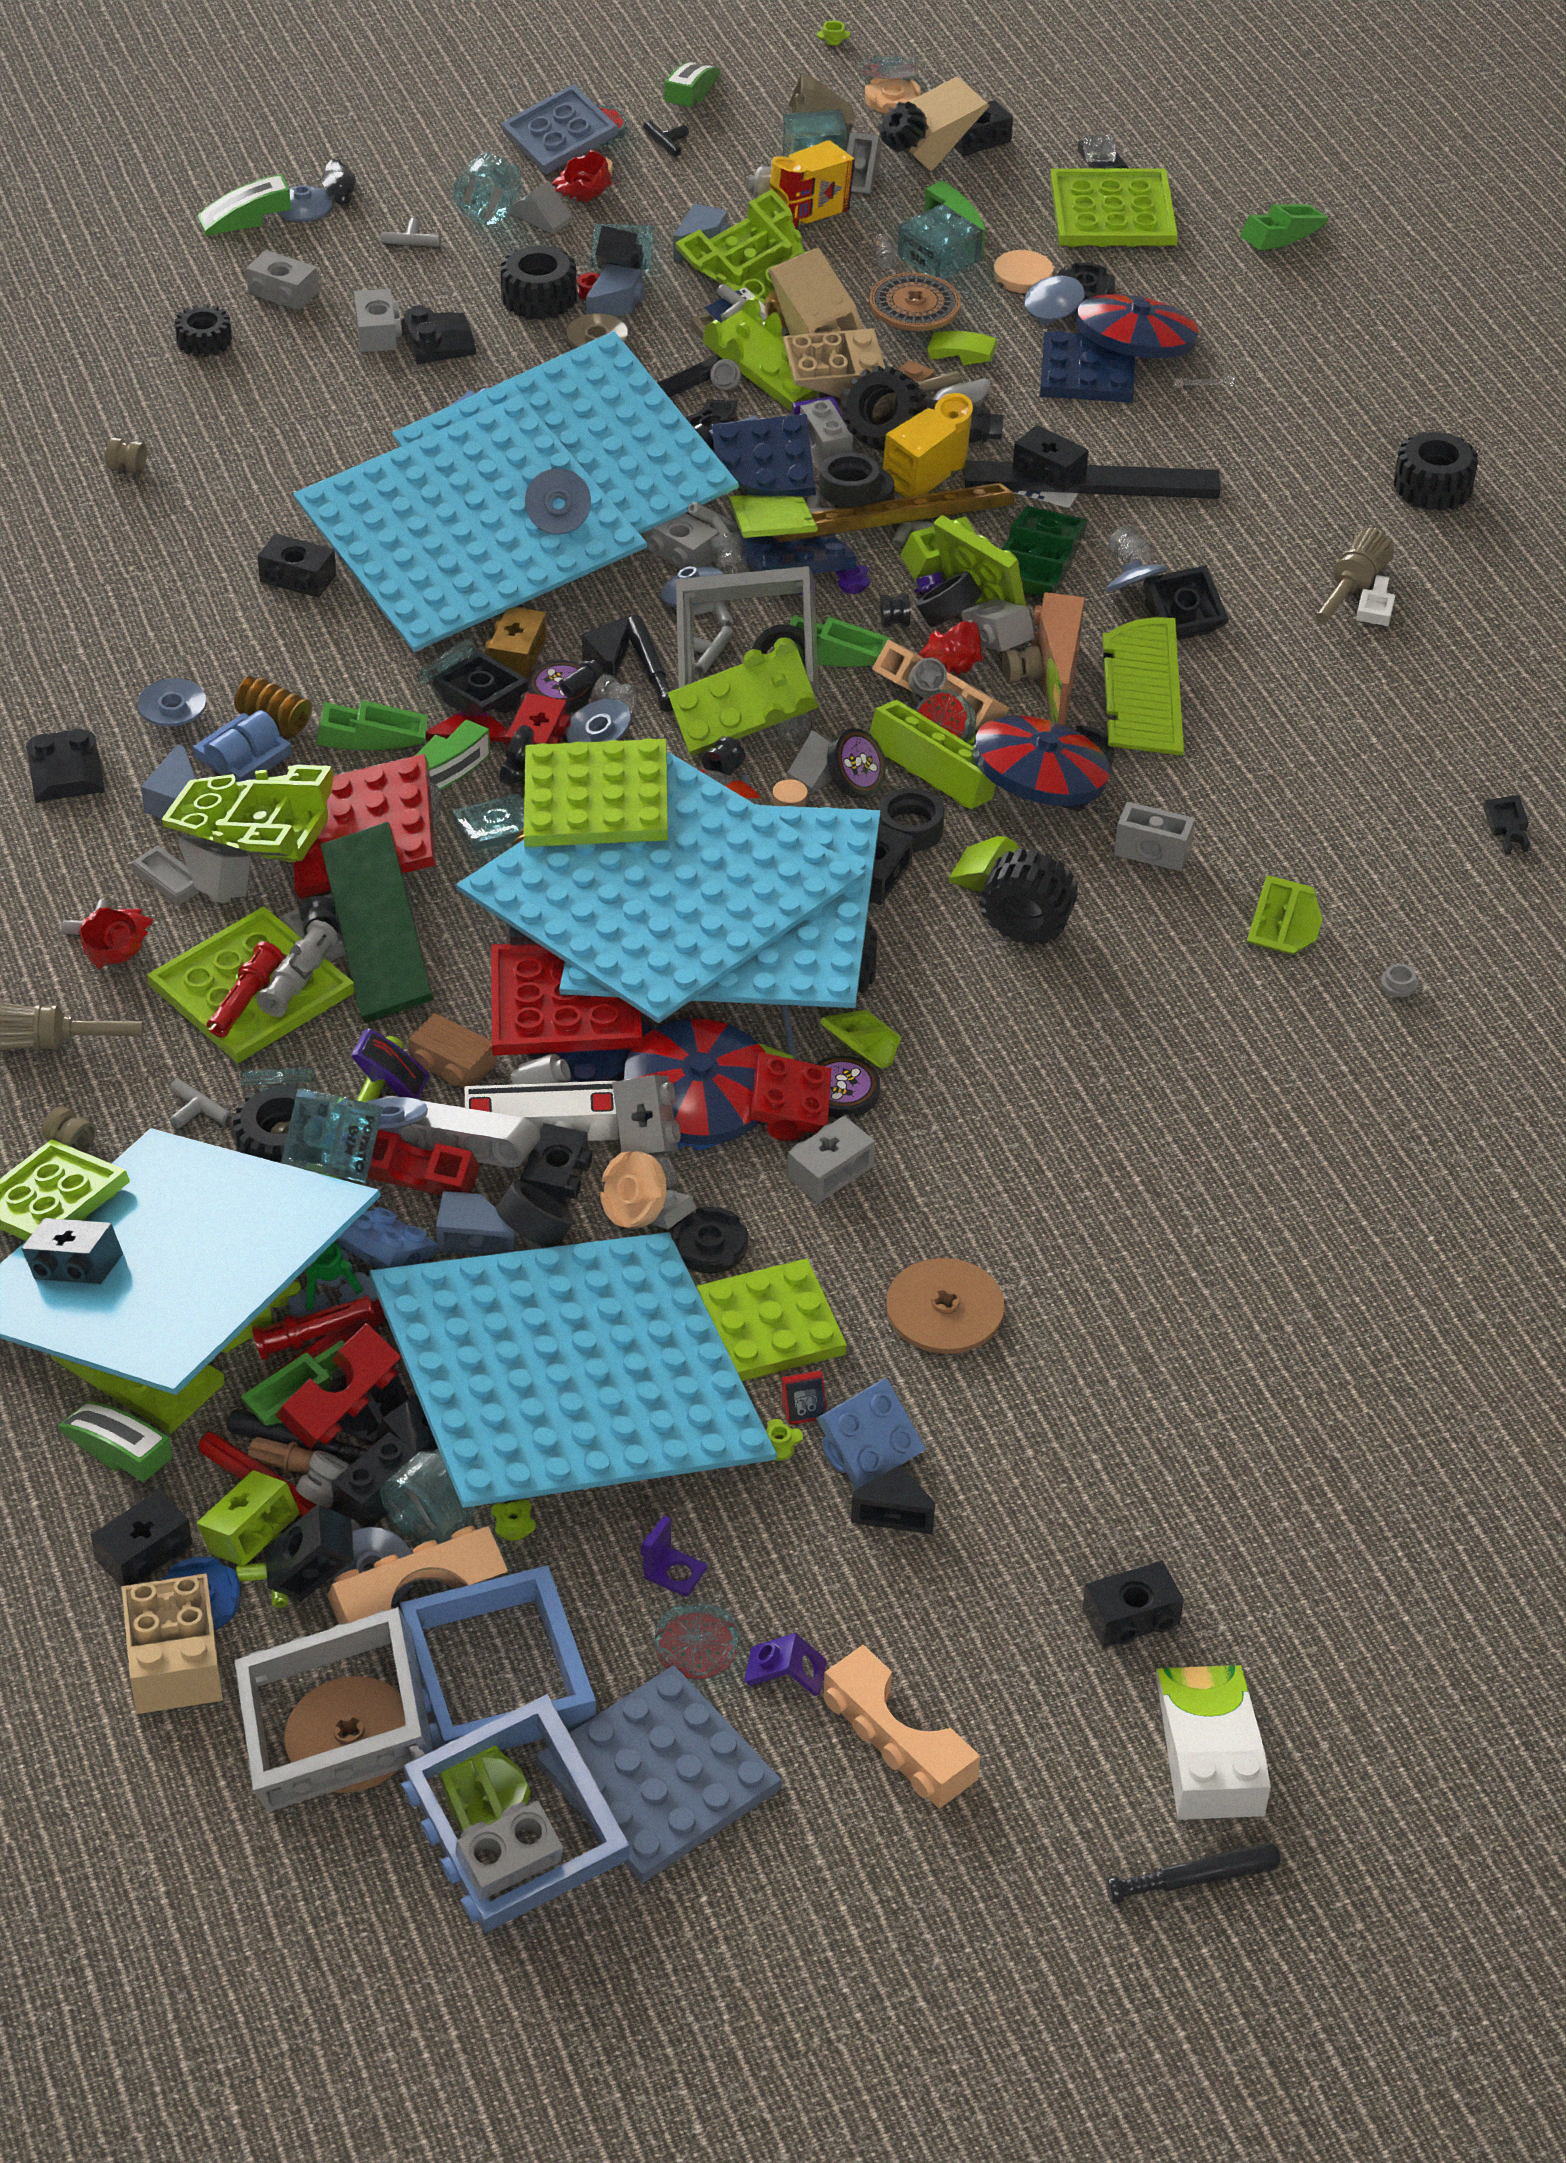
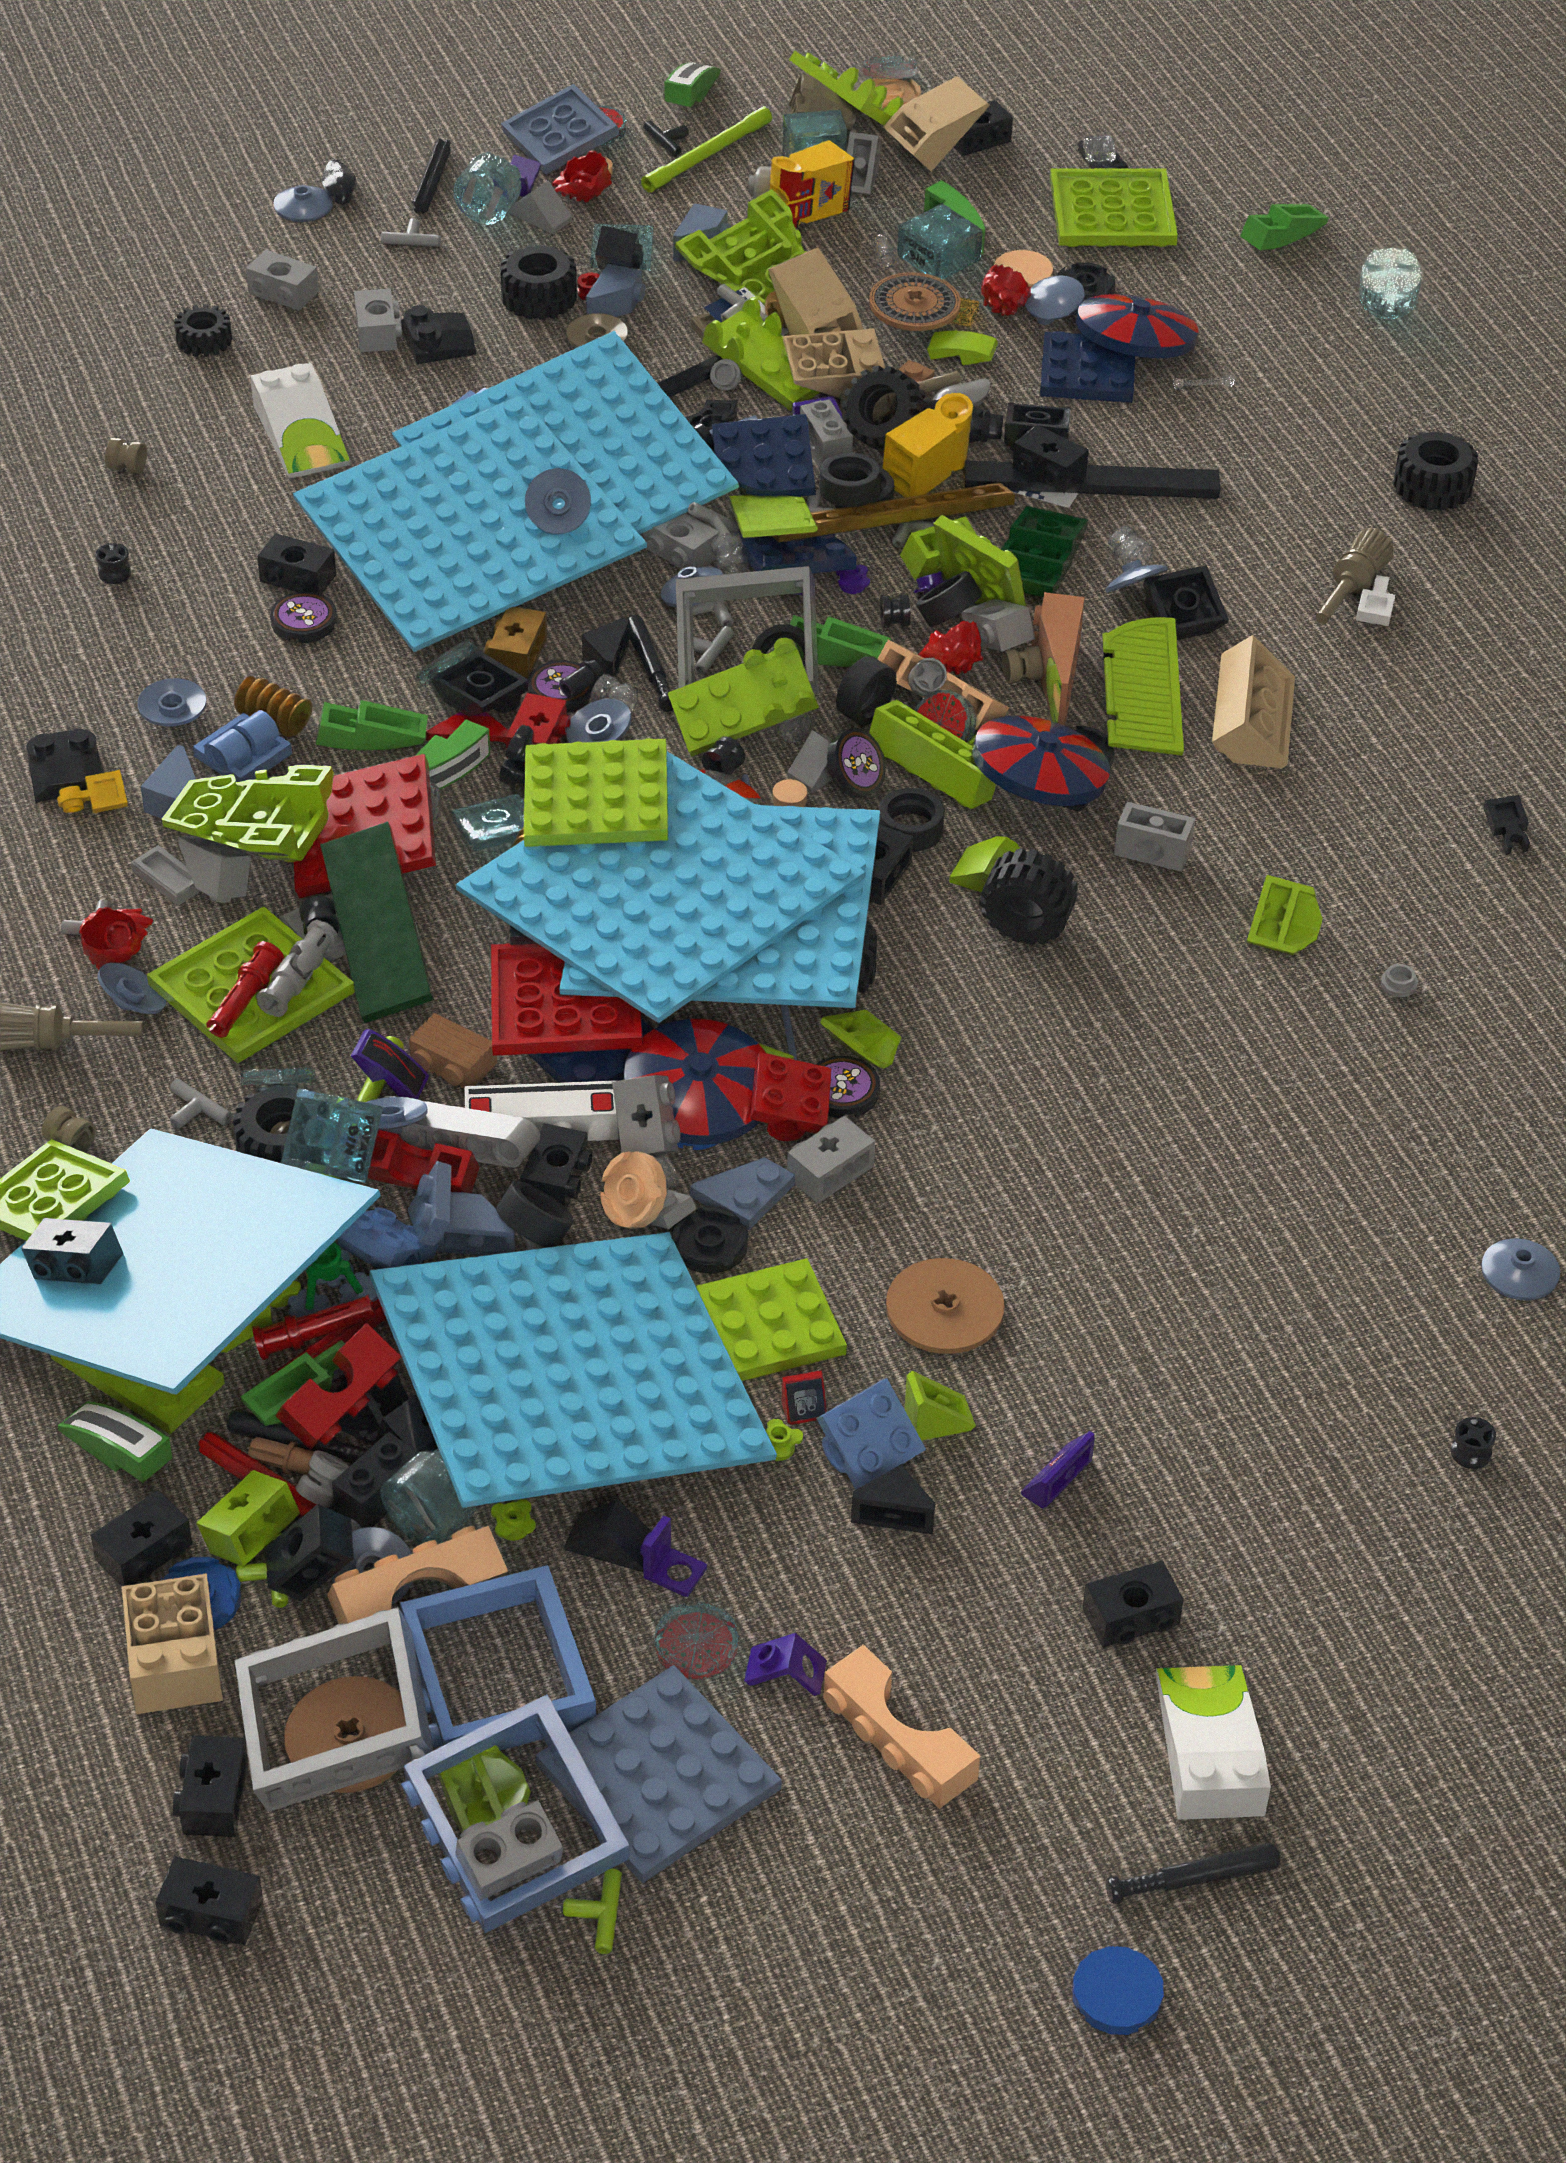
(103, 791): none -> yellow plate
(113, 563): none -> black wheel
(130, 989): none -> sand blue dish
(209, 1901): none -> black brick
(212, 1786): none -> black brick
(246, 206): bright green slope -> none
(298, 420): none -> white slope
(303, 617): none -> tile
(431, 176): none -> black axle
(431, 1204): none -> sand blue wing
(529, 171): none -> dark purple bracket
(542, 1070): light grey brick -> none
(602, 1910): none -> lime piece
(609, 1535): none -> black slope
(664, 174): none -> lime piece
(745, 1189): none -> sand blue wing
(833, 33): lime plate -> none
(864, 689): none -> black tyre
(865, 98): none -> lime hinge
(903, 127): black gear -> none
(935, 1408): none -> lime slope
(967, 313): none -> clear yellow tile
(1004, 290): none -> red hair
(1024, 417): none -> black slope
(1060, 1471): none -> dark purple slope
(1118, 1990): none -> blue tile
(1253, 706): none -> tan slope
(1390, 283): none -> clear light blue piece
(1473, 1443): none -> black wheel
(1520, 1269): none -> sand blue dish

